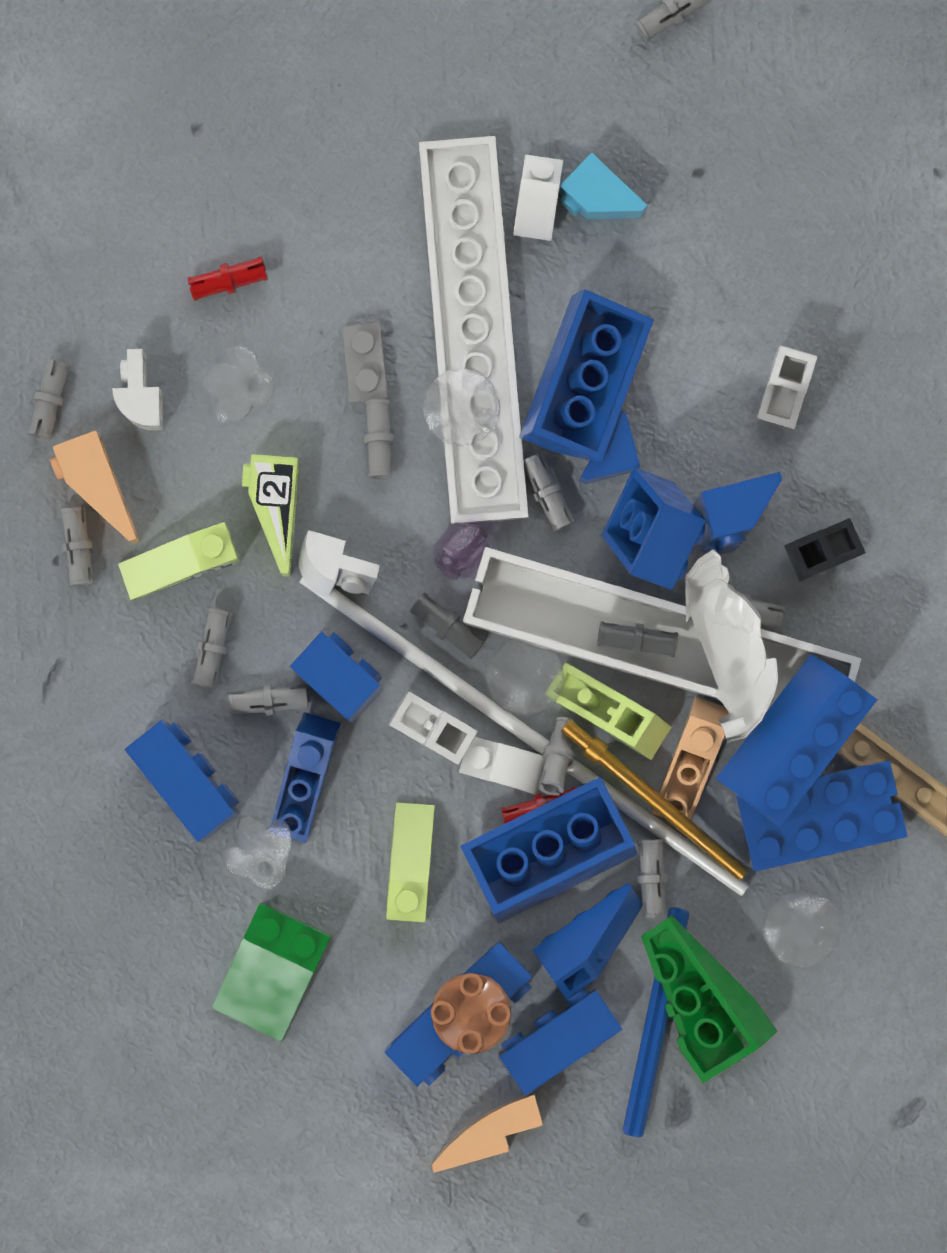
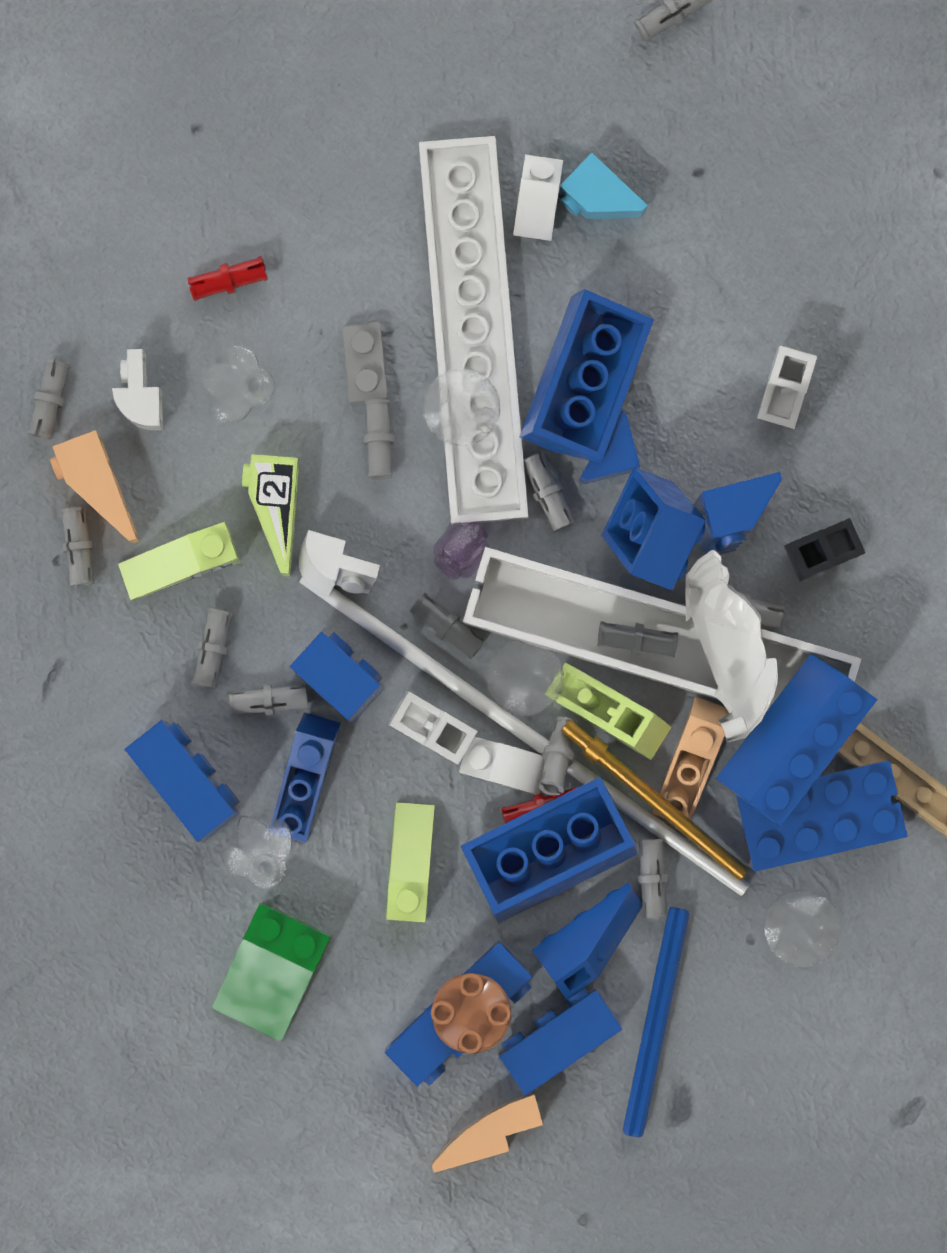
(709, 1007): green wedge -> none

